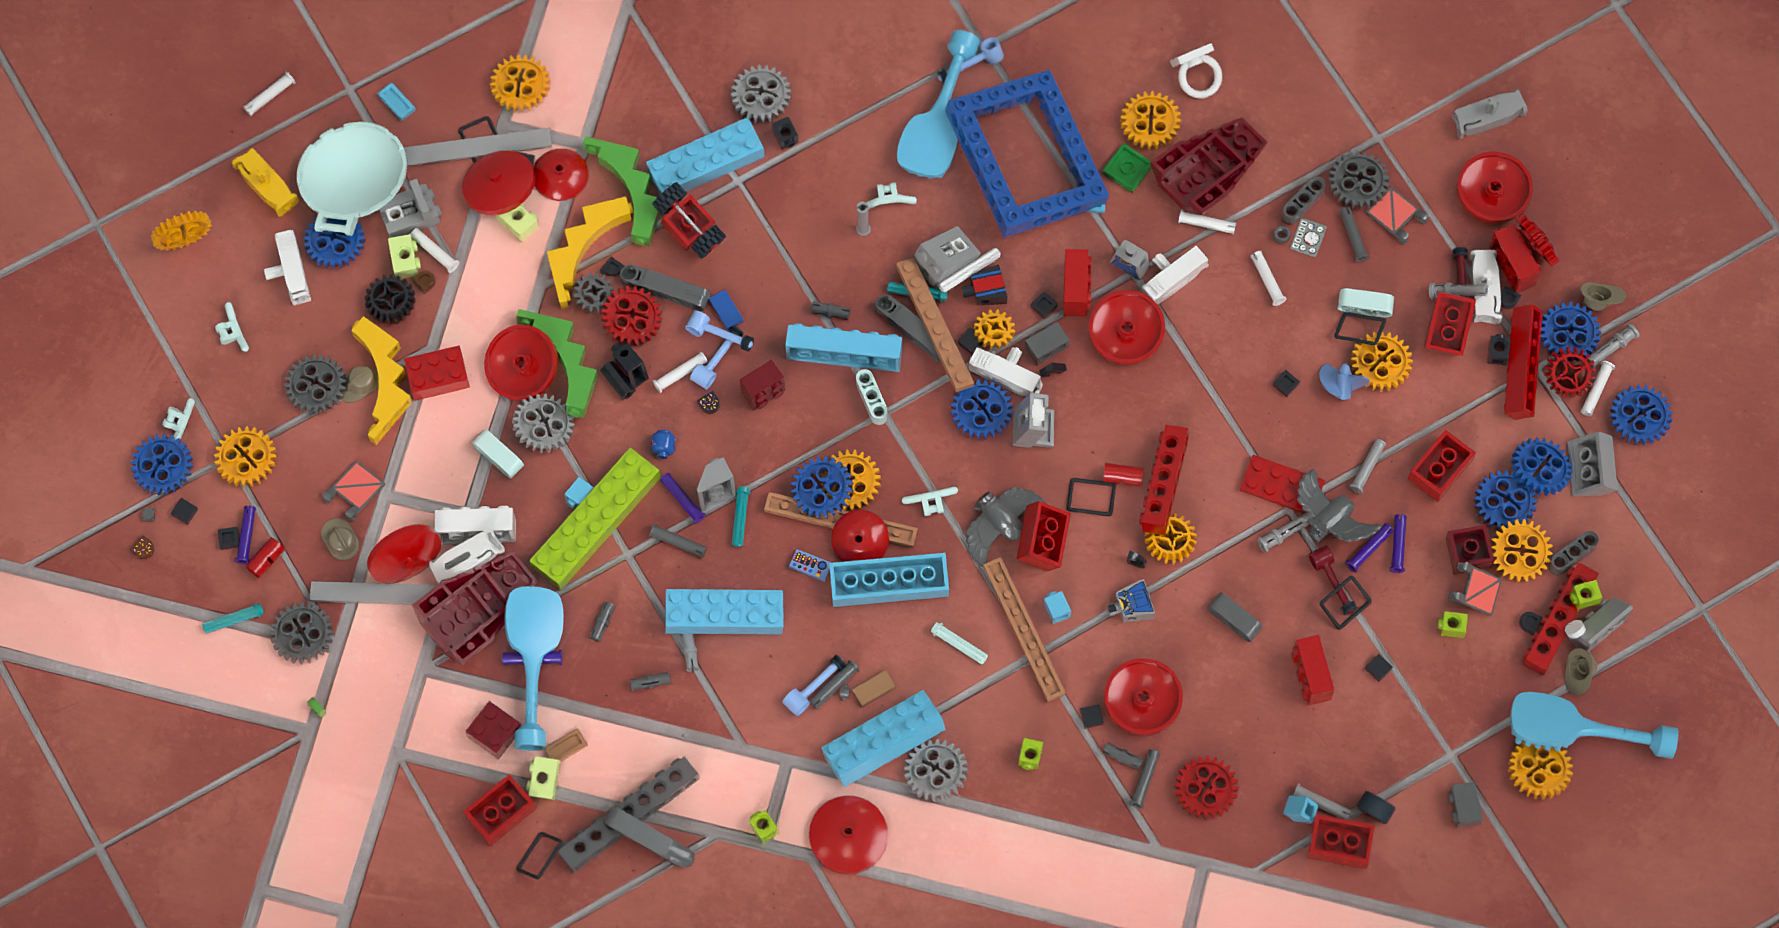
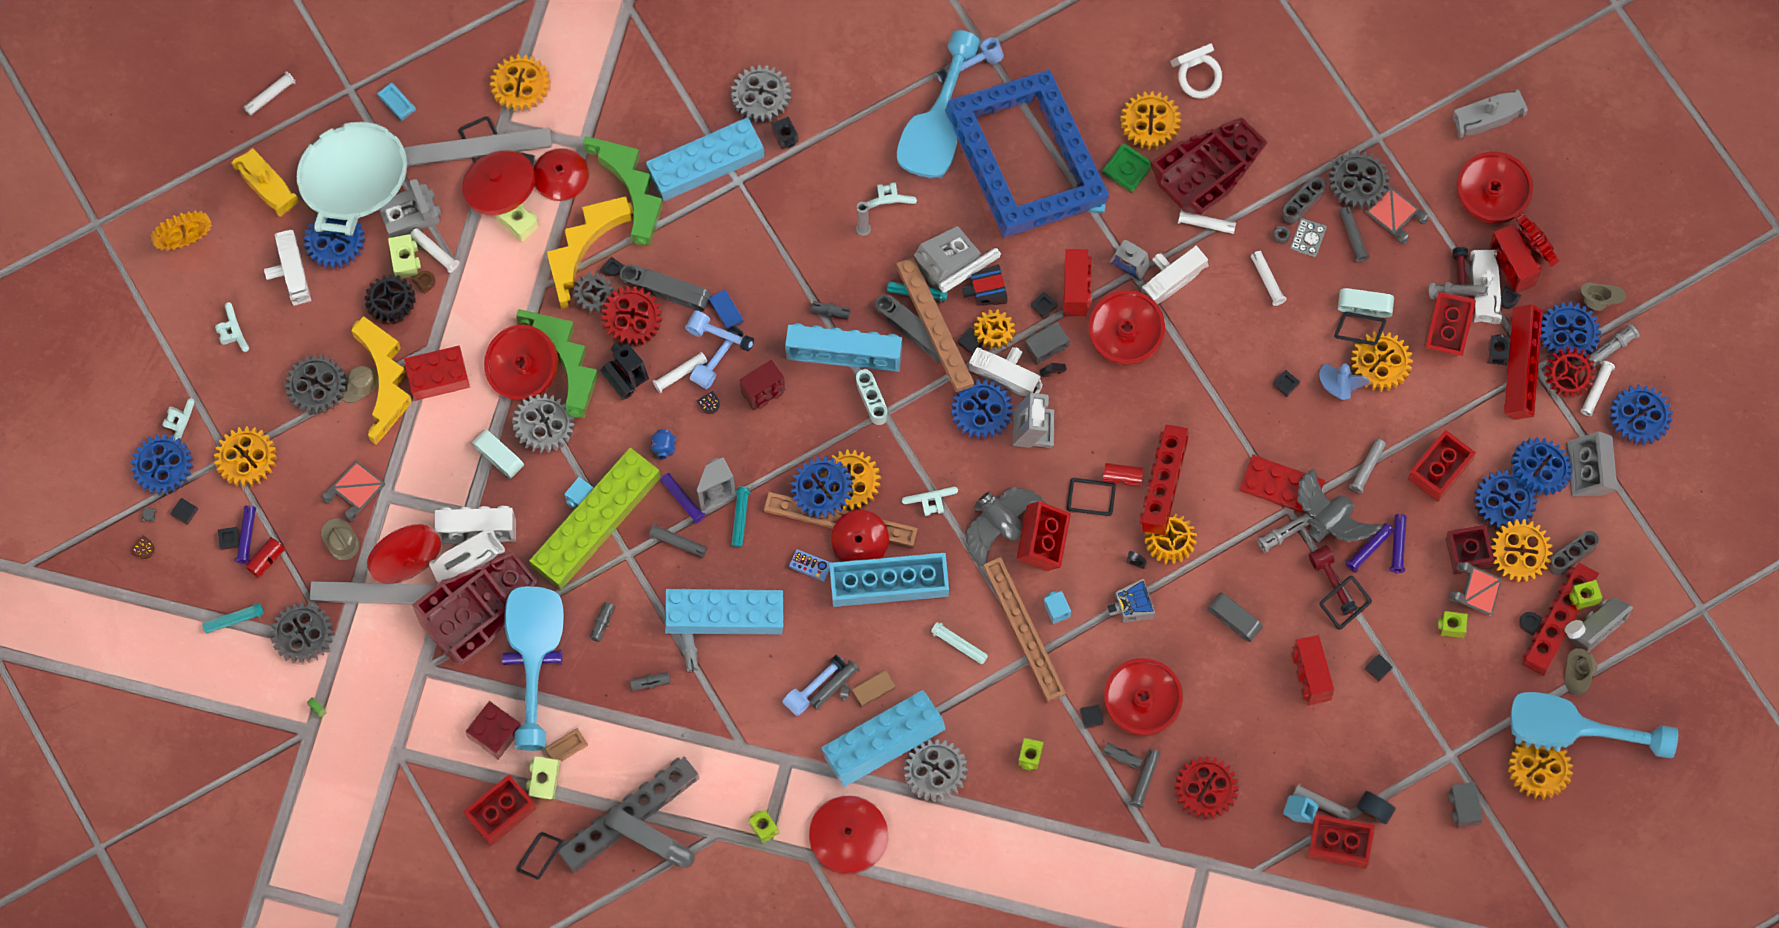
(688, 221): brick -> none

